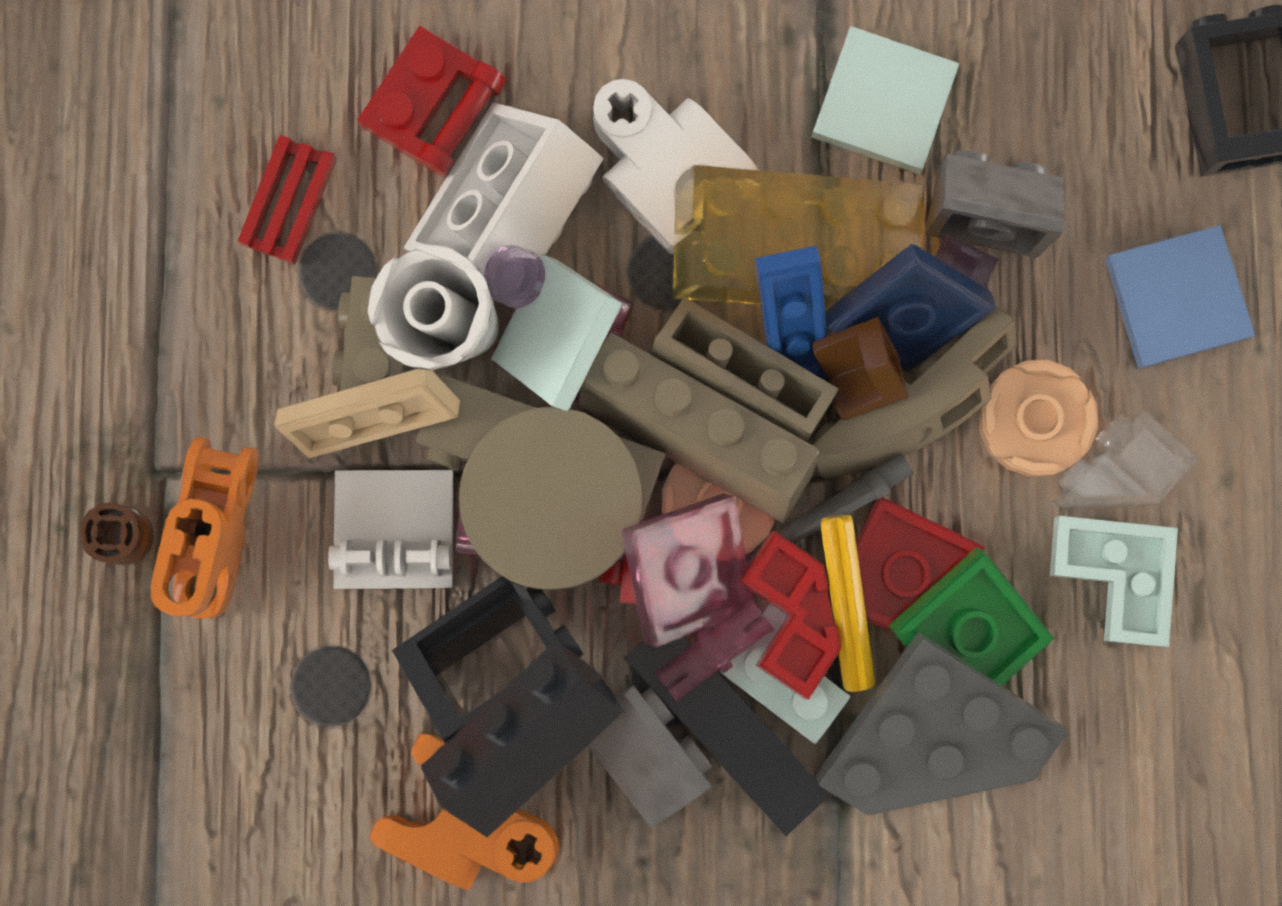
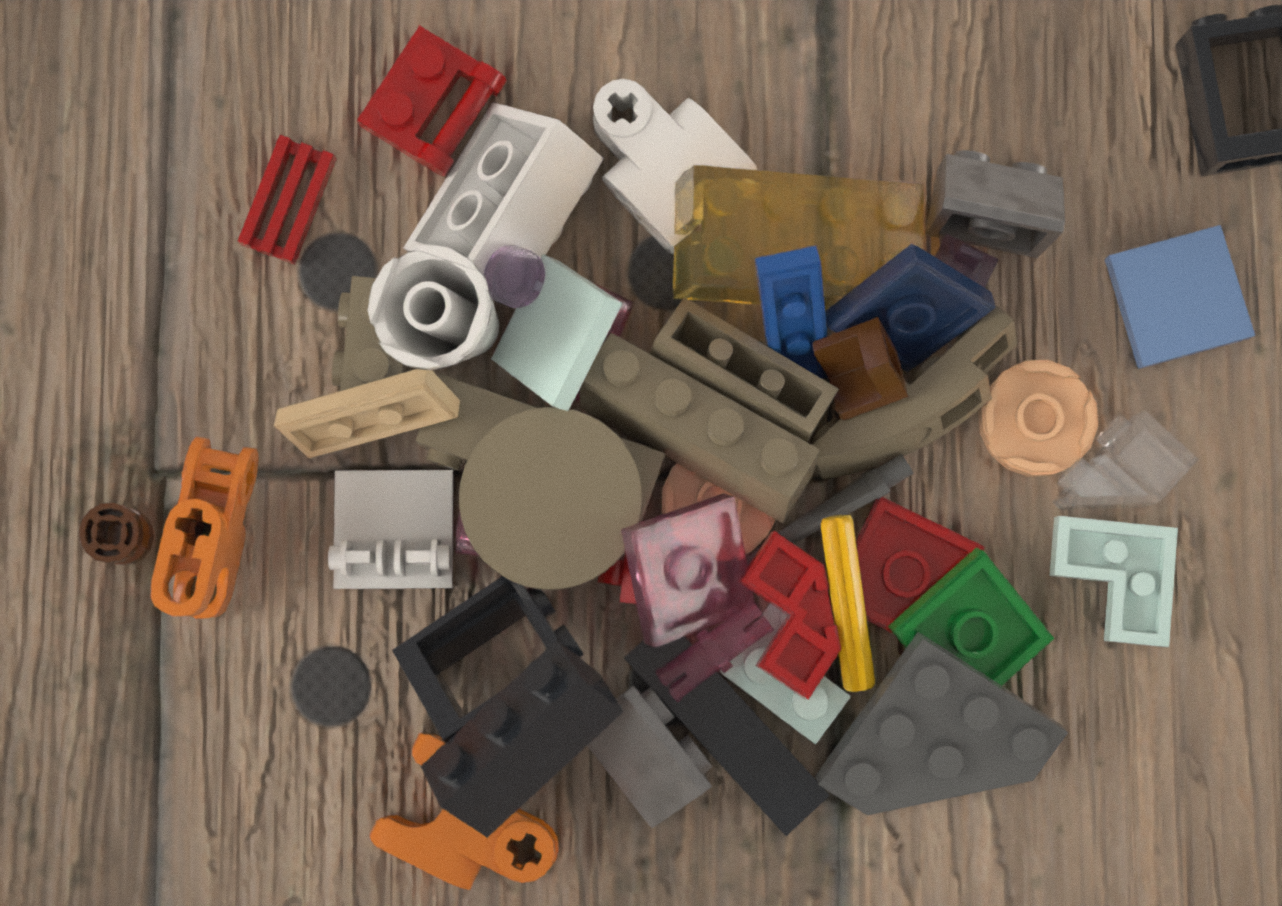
(885, 100): light aqua tile -> none

